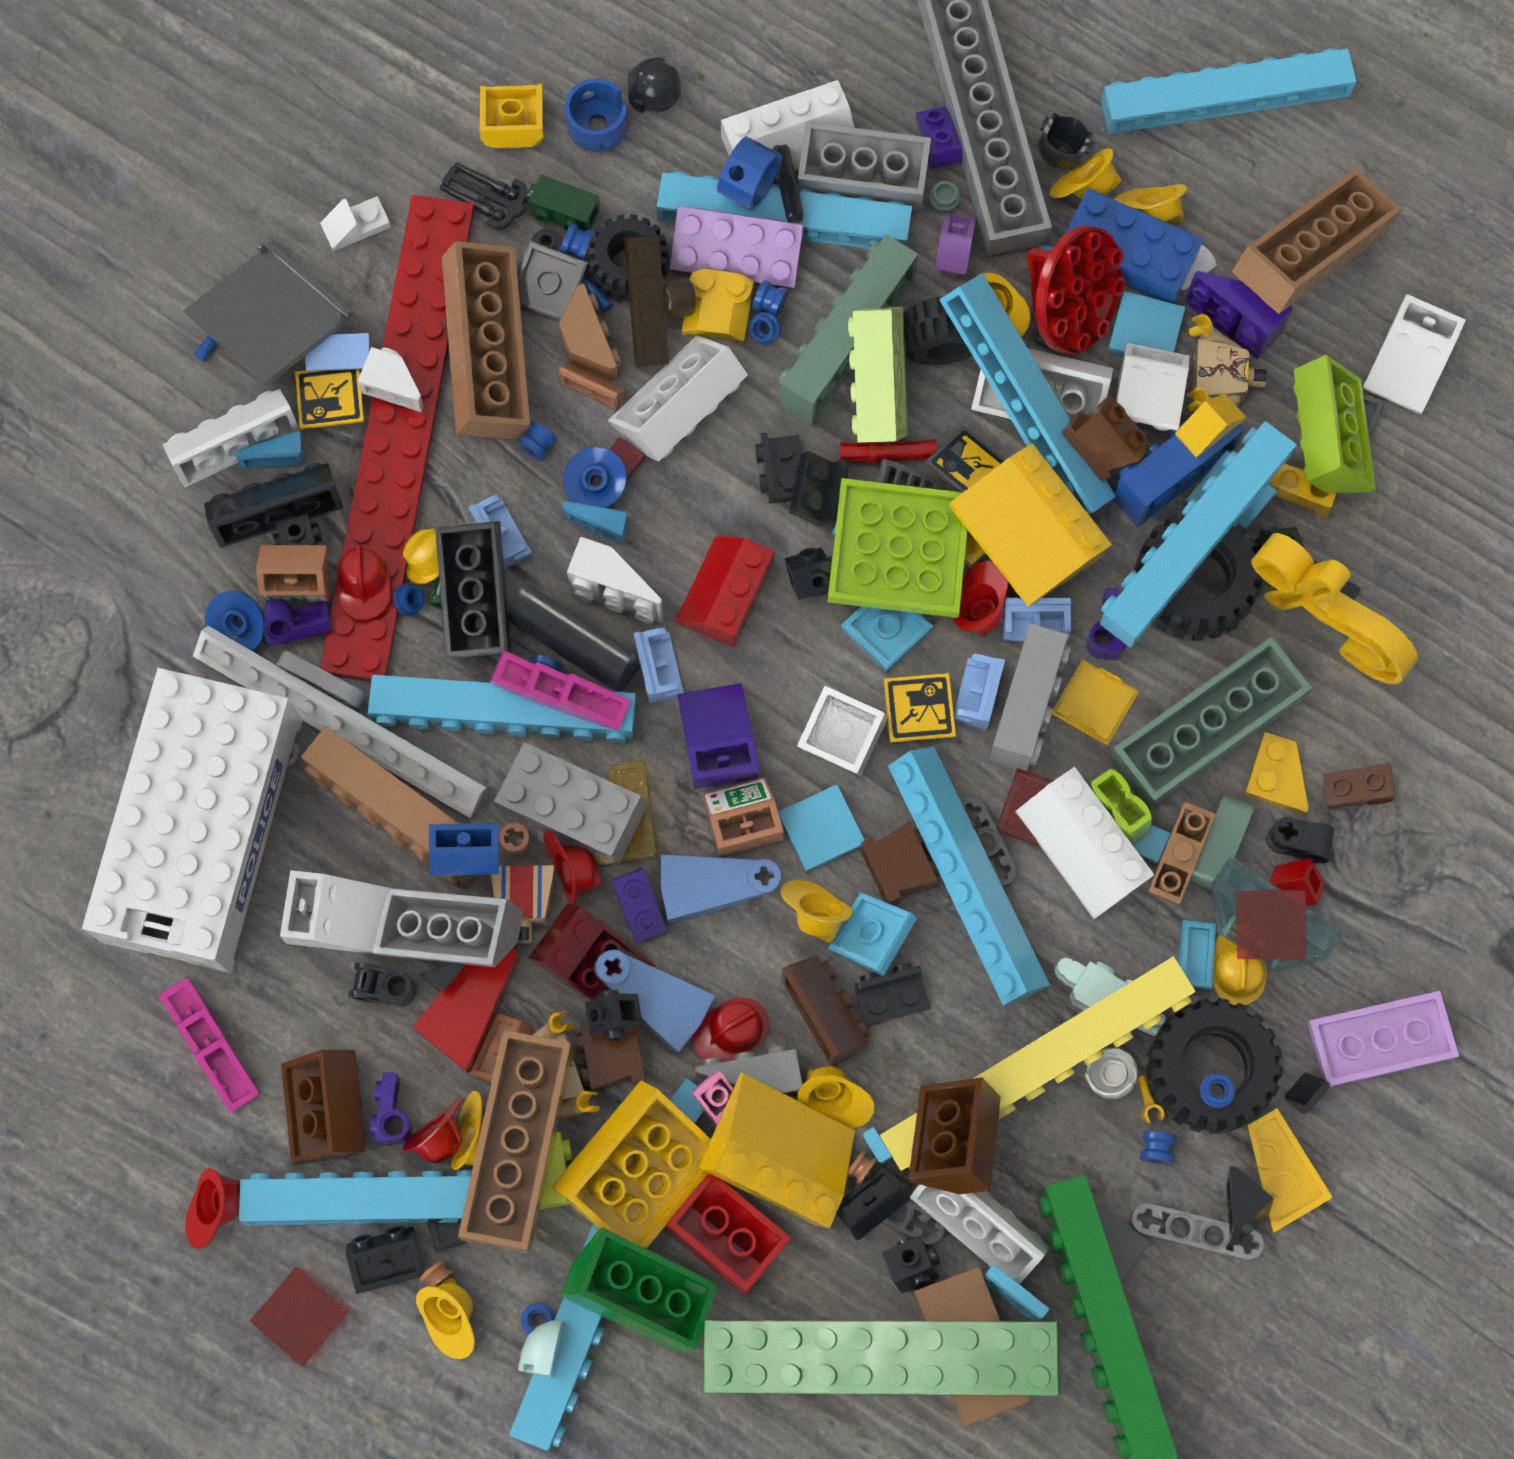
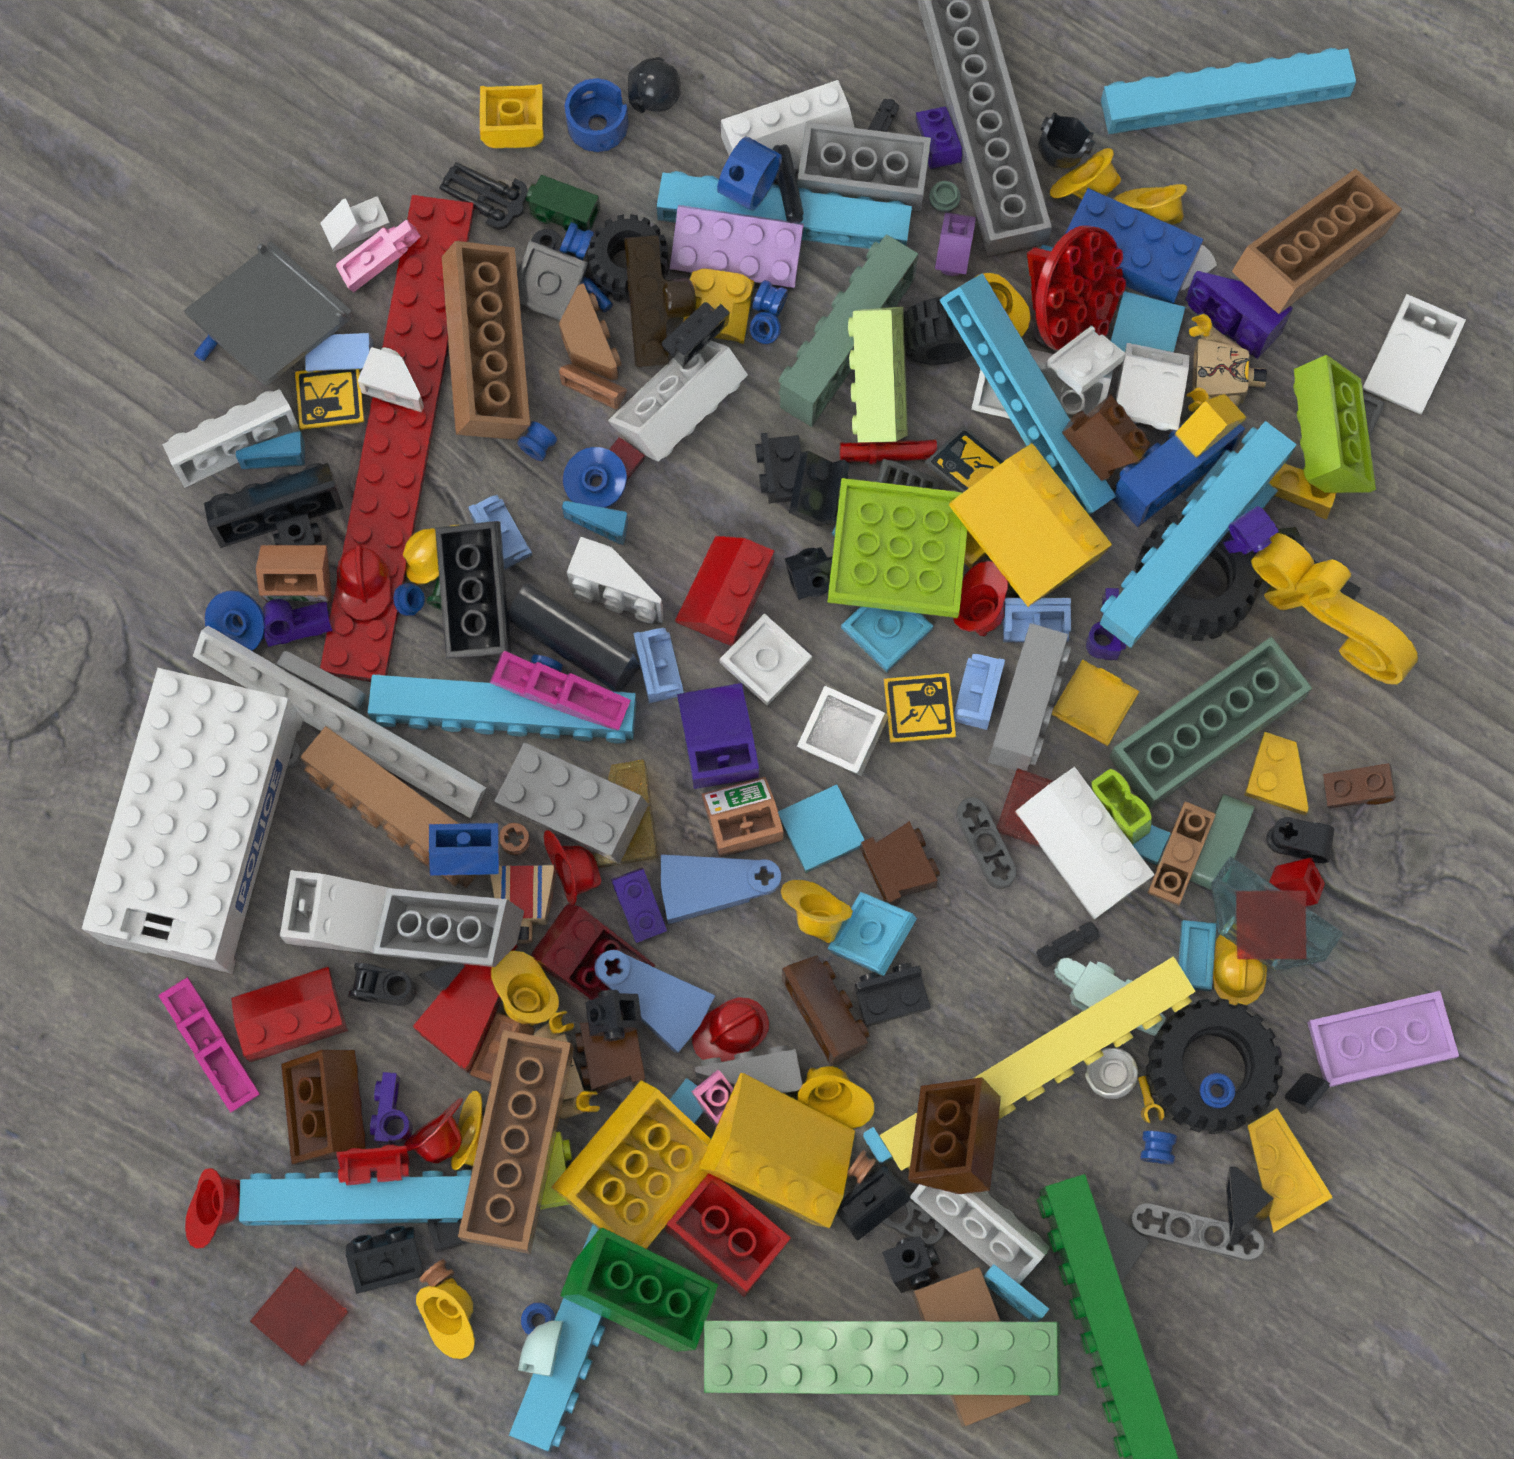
(288, 1015): none -> red slope
(357, 1164): none -> red hinge
(376, 254): none -> bright pink hinge
(524, 989): none -> yellow piece
(696, 332): none -> black bracket
(765, 659): none -> white plate
(882, 120): none -> black axle
(968, 875): medium azure brick -> none
(1067, 944): none -> black axle
(1085, 360): none -> white plate
(1250, 532): none -> dark purple plate

